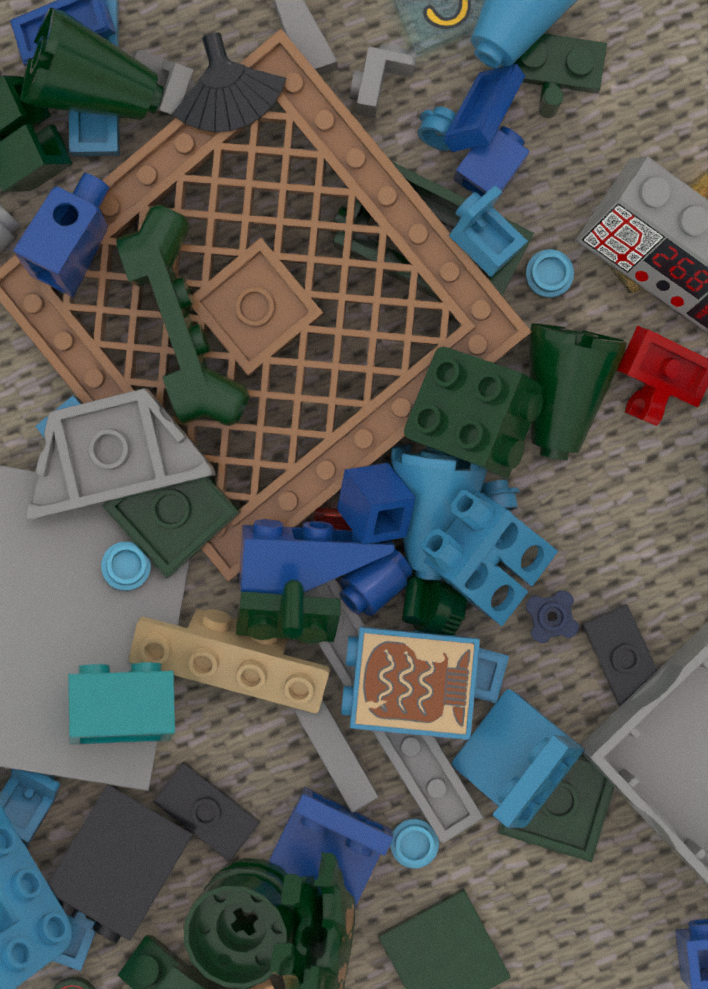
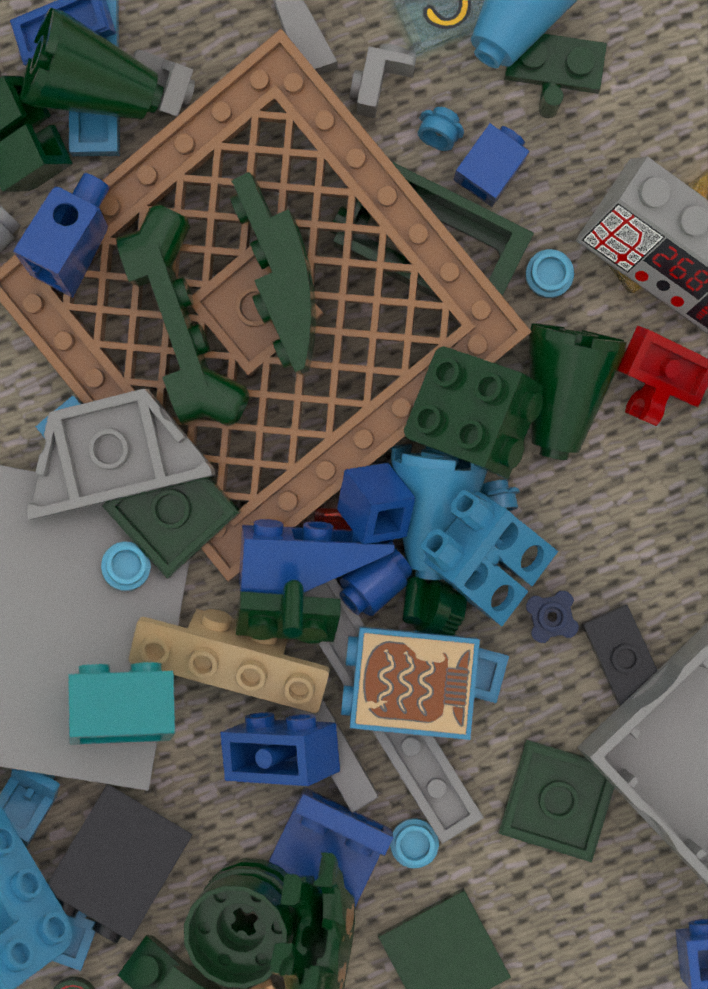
(206, 811): black plate -> none
(228, 92): black hand -> none
(280, 751): none -> blue brick
(287, 291): none -> dark green slope
(484, 108): blue tile -> none
(485, 233): dark azure bracket -> none
(517, 759): dark azure bracket -> none

